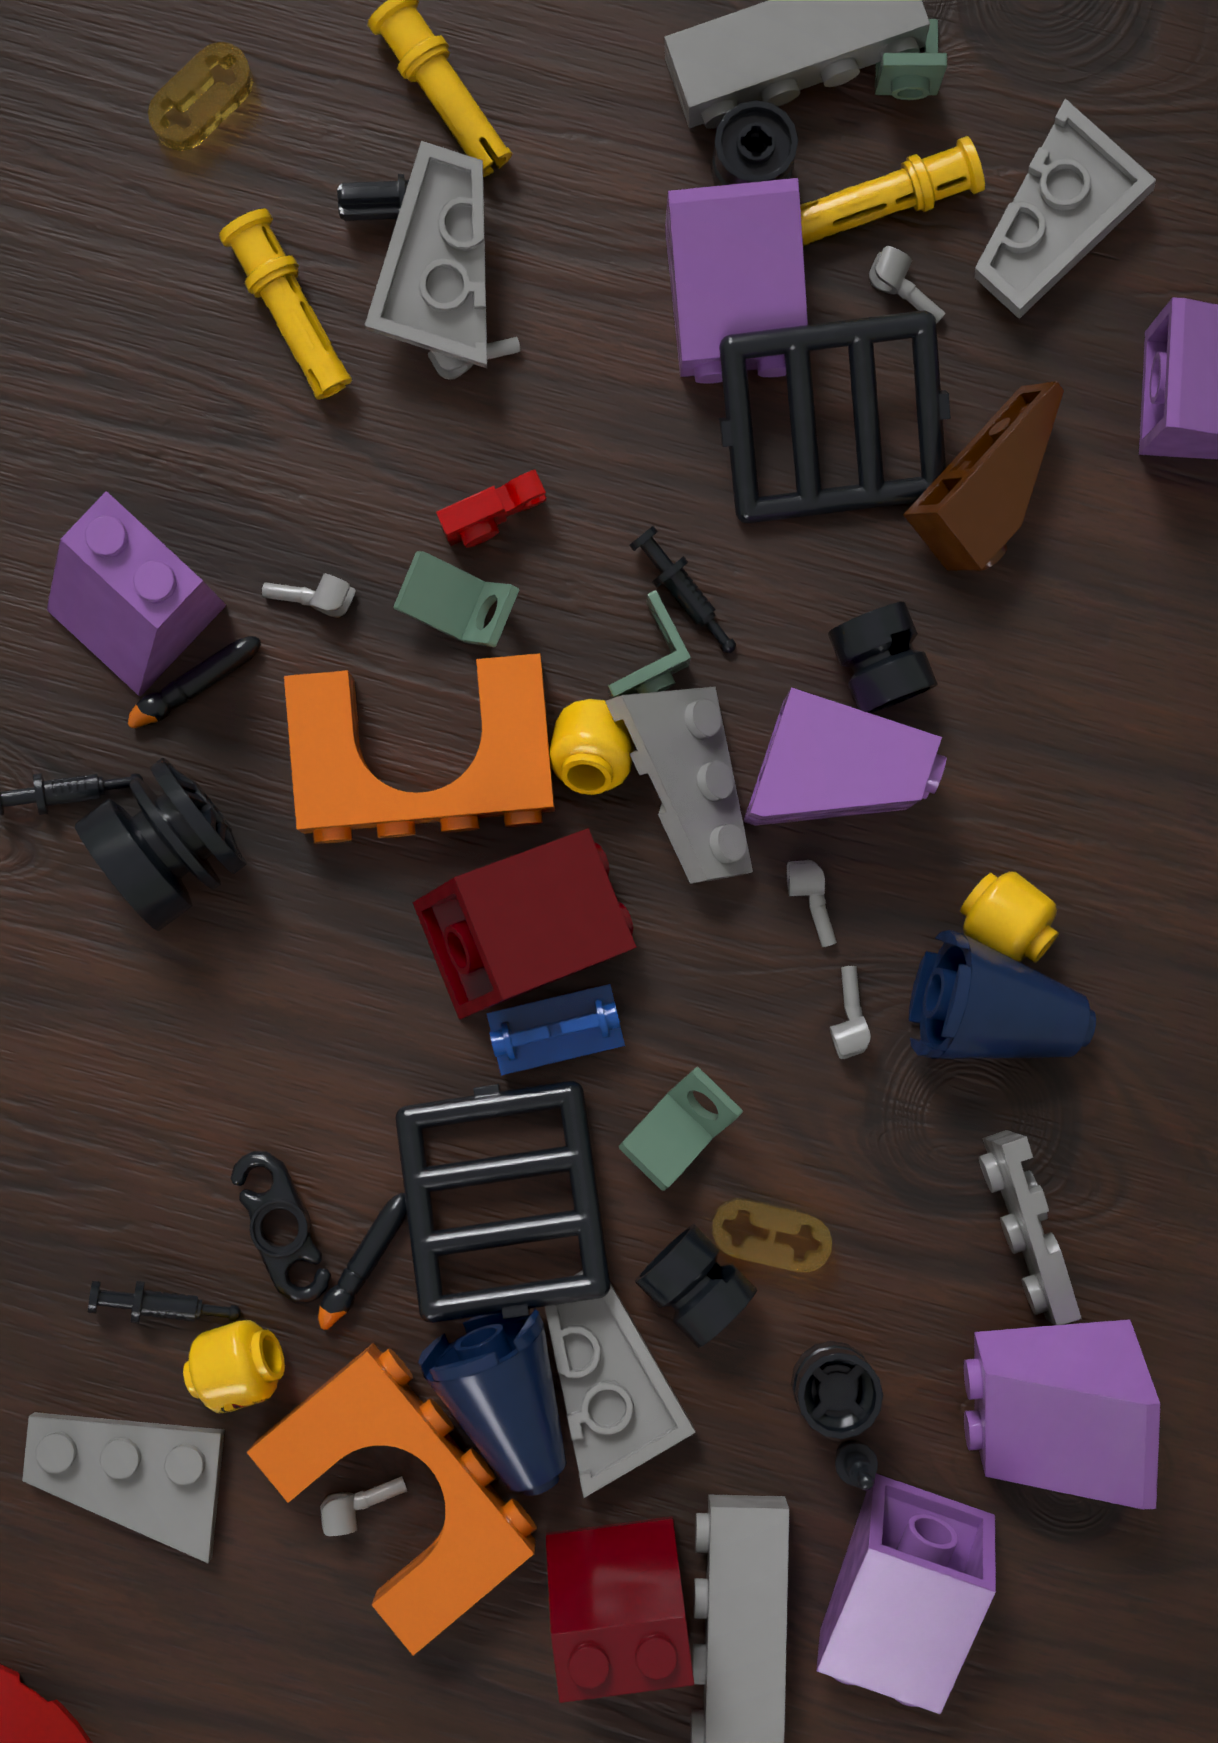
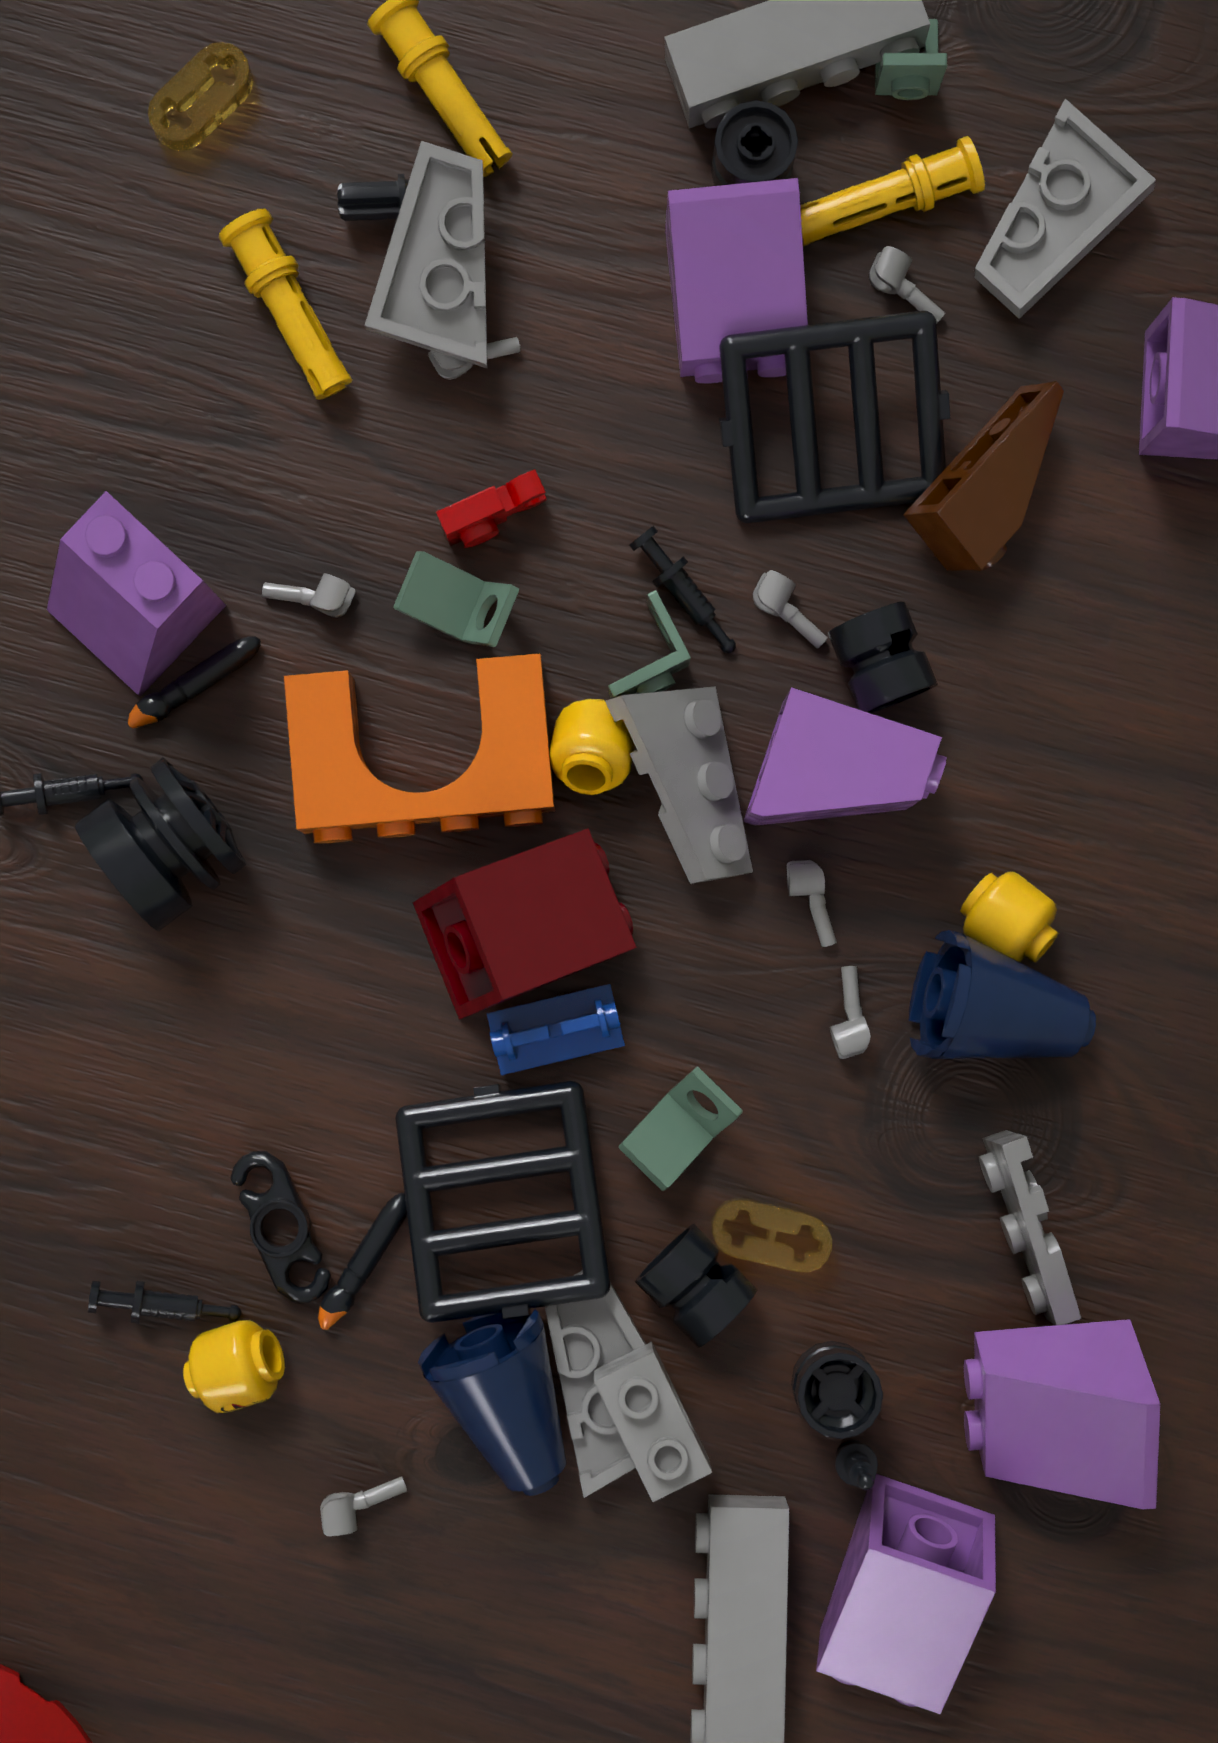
(133, 1473): light grey wing -> none
(376, 1407): orange arch -> none
(617, 1610): dark red slope -> none
(652, 1422): none -> light grey brick
(773, 596): none -> light grey hand

